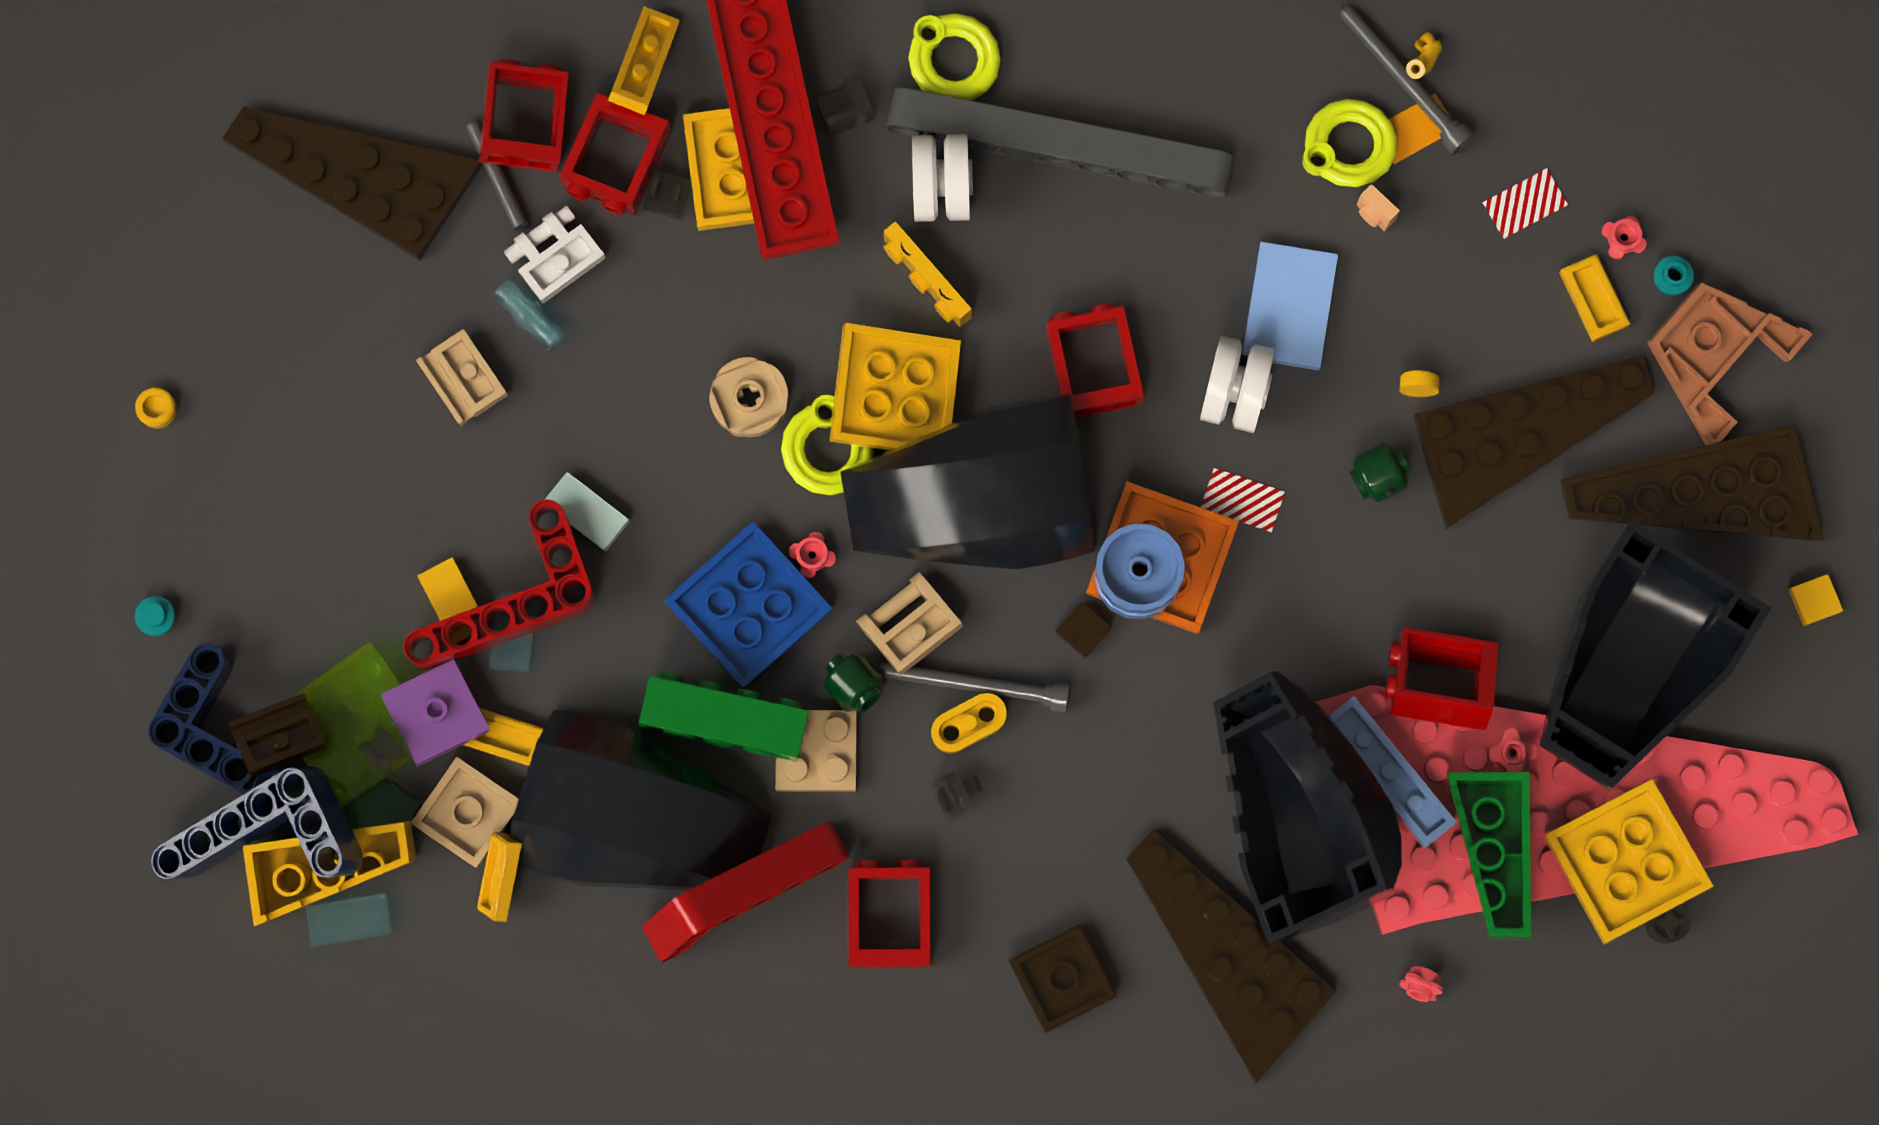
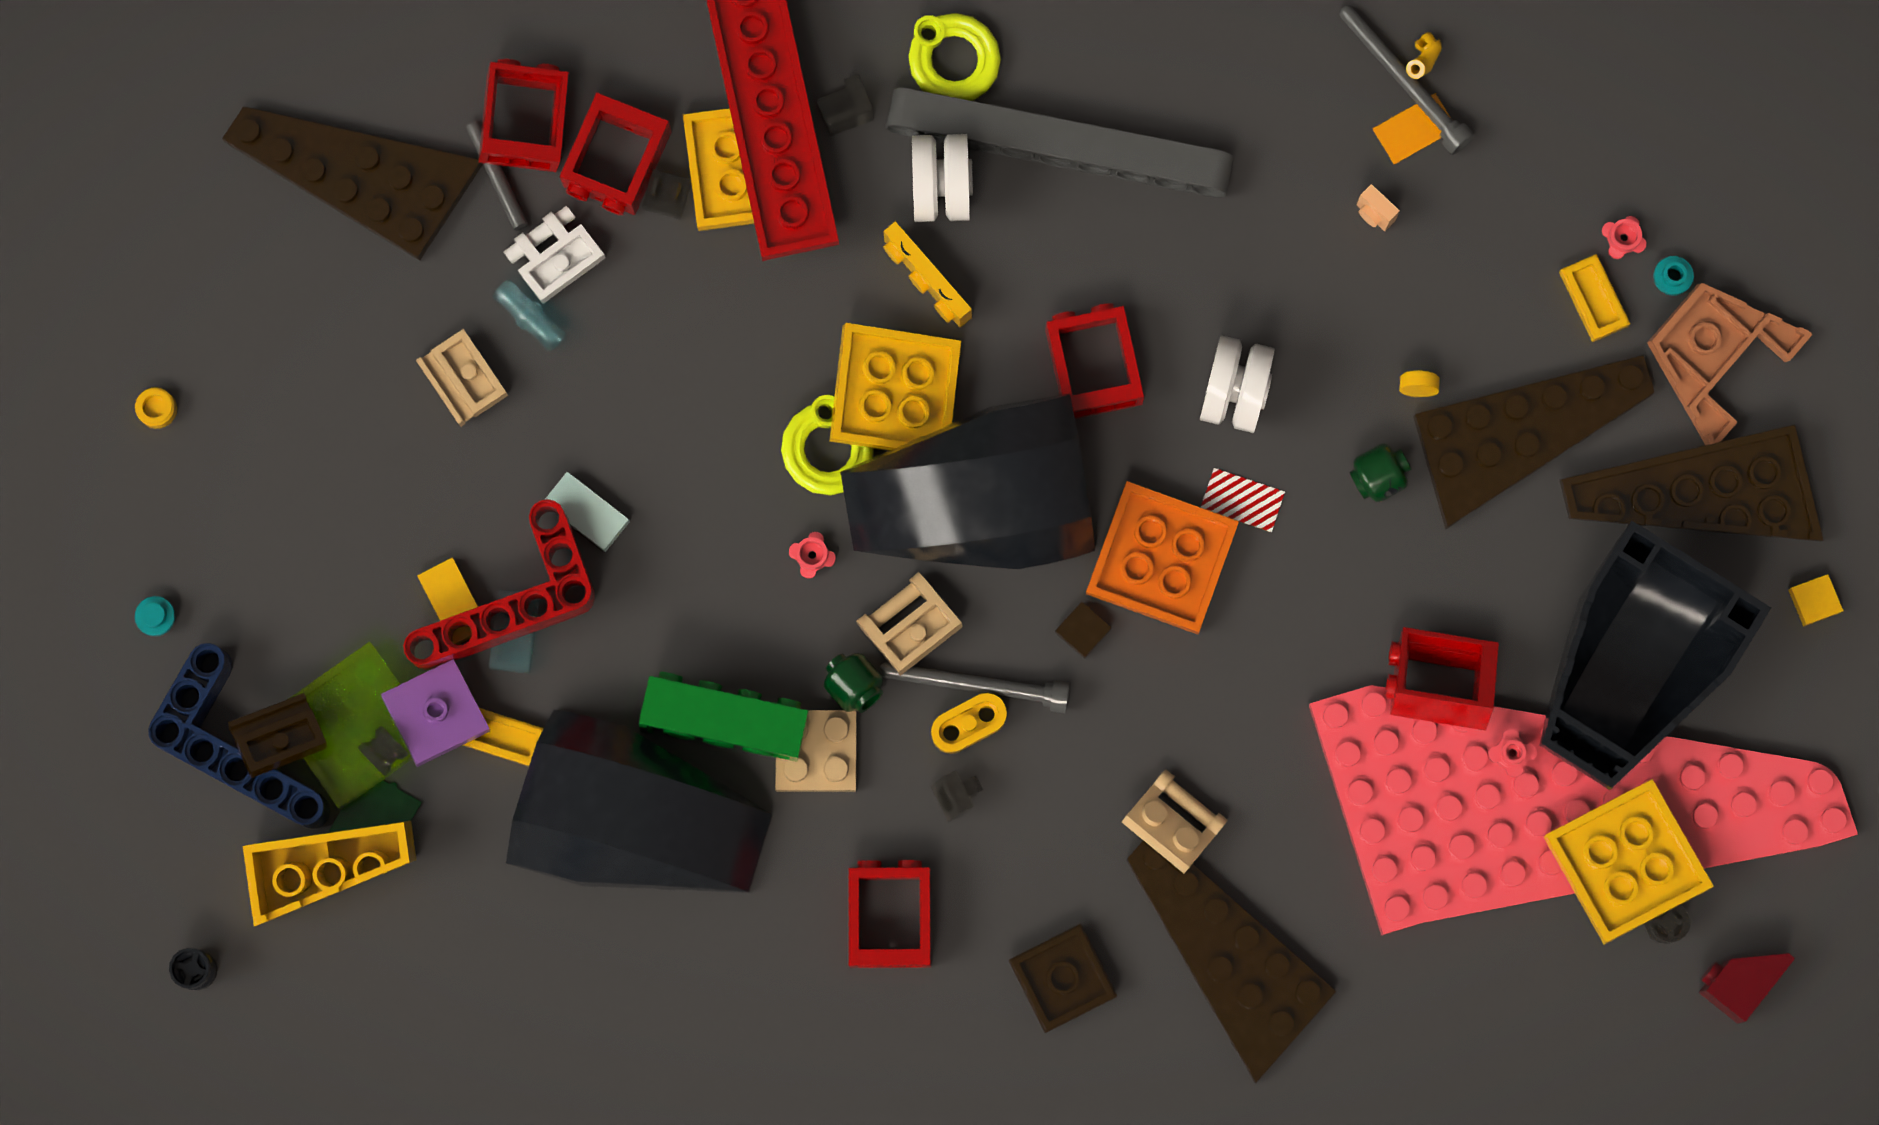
(185, 967): none -> black wheel
(258, 819): dark blue beam -> none
(349, 920): clear light blue tile -> none
(466, 812): tan plate -> none
(499, 876): yellow tile -> none
(644, 60): yellow plate -> none
(743, 888): red beam -> none
(748, 605): blue plate -> none
(757, 376): tan plate -> none
(1139, 595): medium blue wheel -> none
(1169, 831): none -> tan plate
(1291, 304): light blue tile -> none
(1307, 810): black windscreen -> none
(1348, 174): neon yellow piece -> none
(1409, 794): light blue plate -> none
(1422, 984): coral plate -> none
(1496, 837): green wedge -> none
(1525, 203): sticker -> none
(1743, 983): none -> dark red slope

